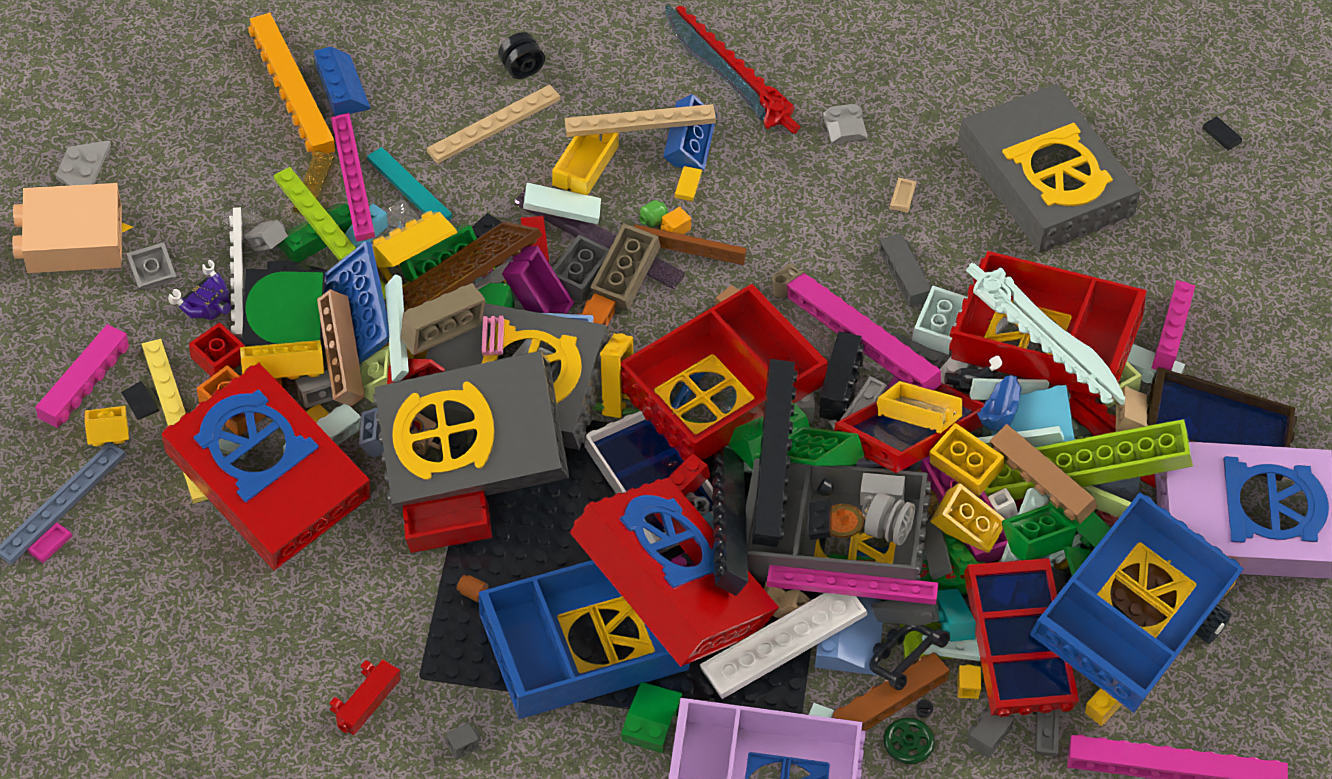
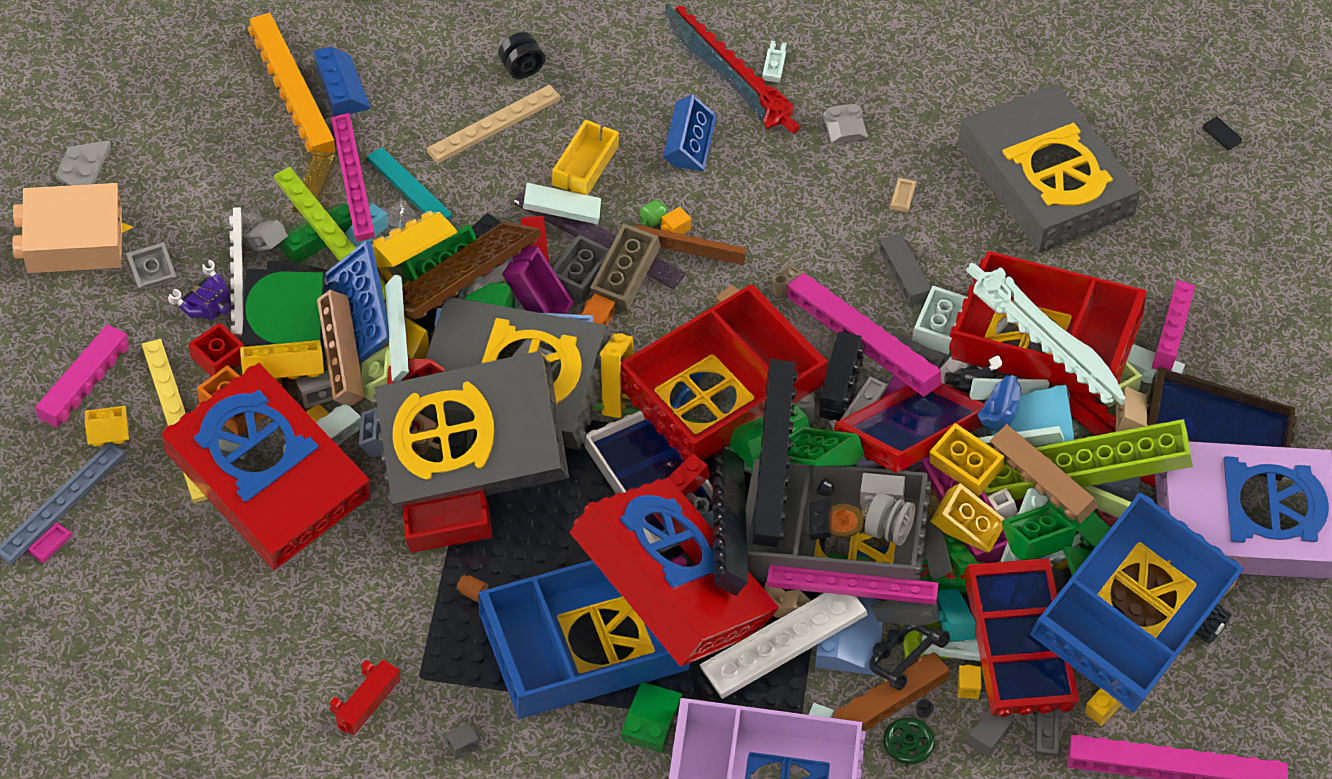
(140, 400): black piece -> none
(442, 318): dark tan brick -> none
(493, 320): bright pink tile -> none
(640, 120): tan plate -> none
(688, 183): yellow tile -> none
(774, 63): none -> light aqua hinge
(920, 406): yellow door -> none

